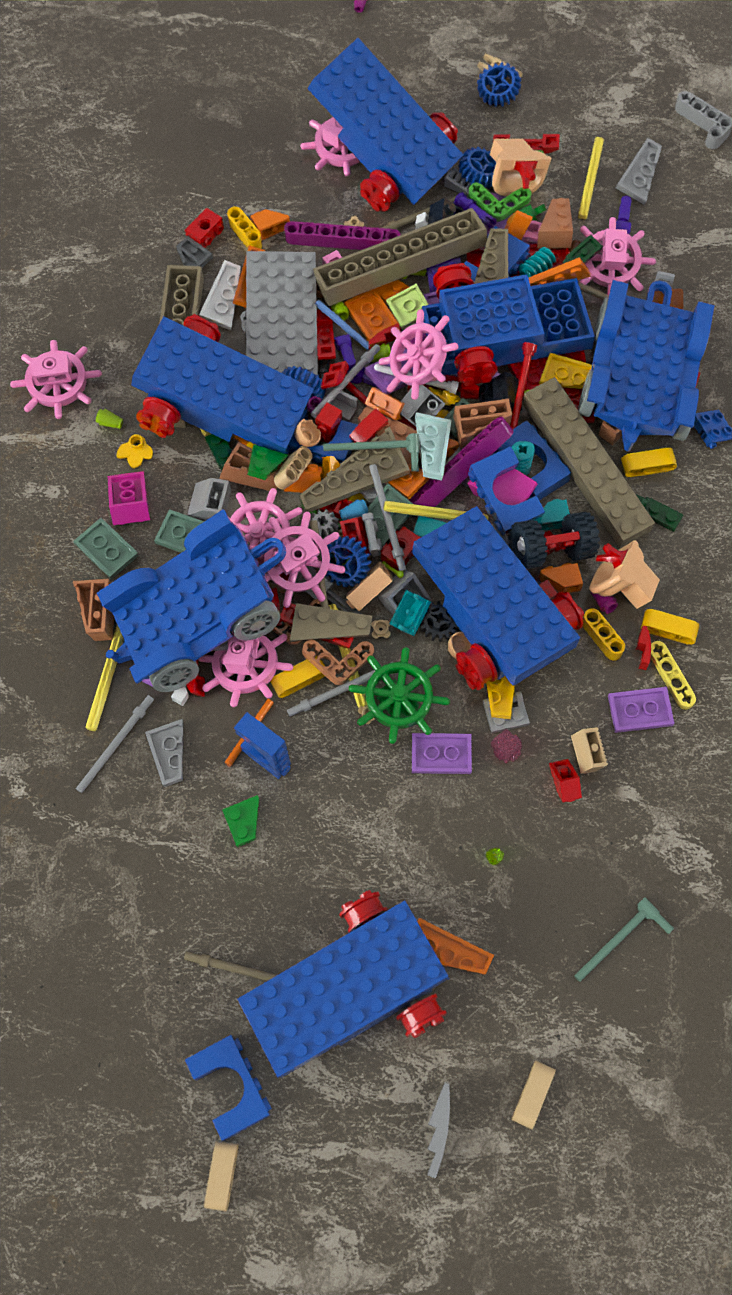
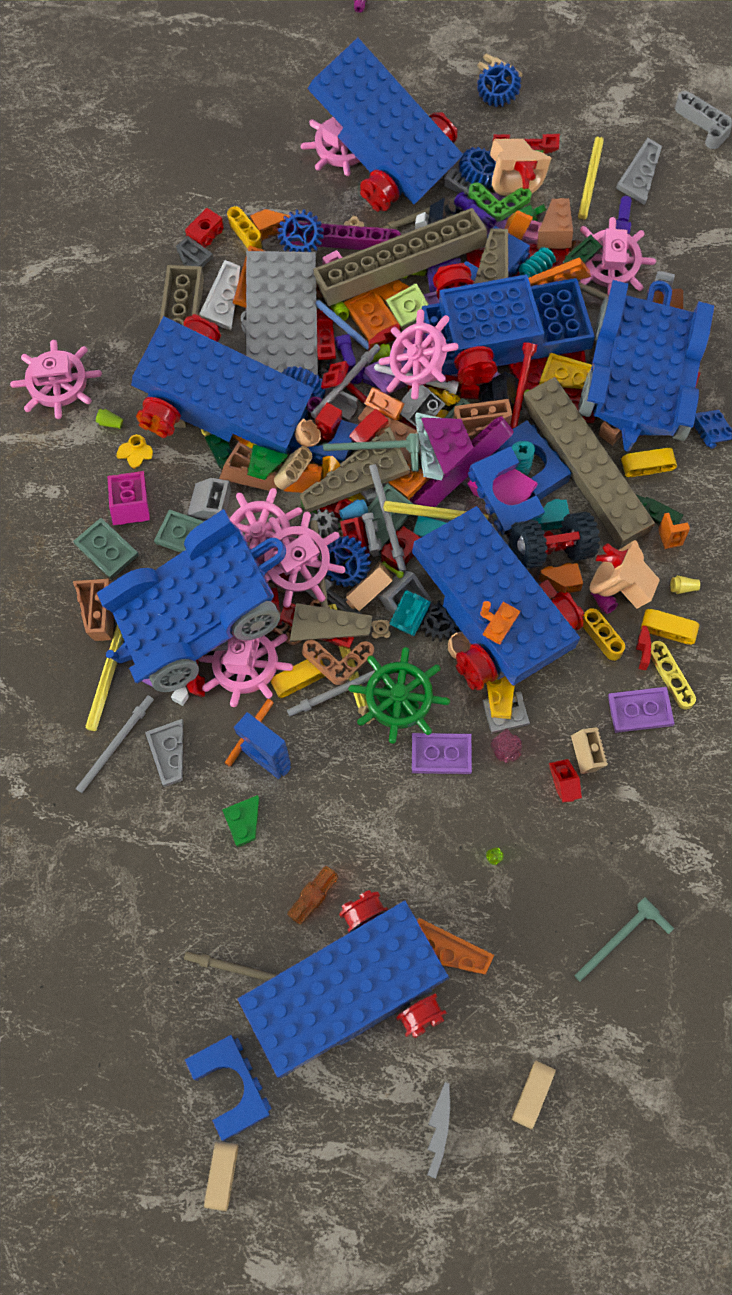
(306, 230): none -> blue gear
(312, 895): none -> clear orange piece
(448, 441): none -> magenta wing
(500, 622): none -> orange plate
(672, 534): none -> orange panel
(683, 584): none -> light yellow cone

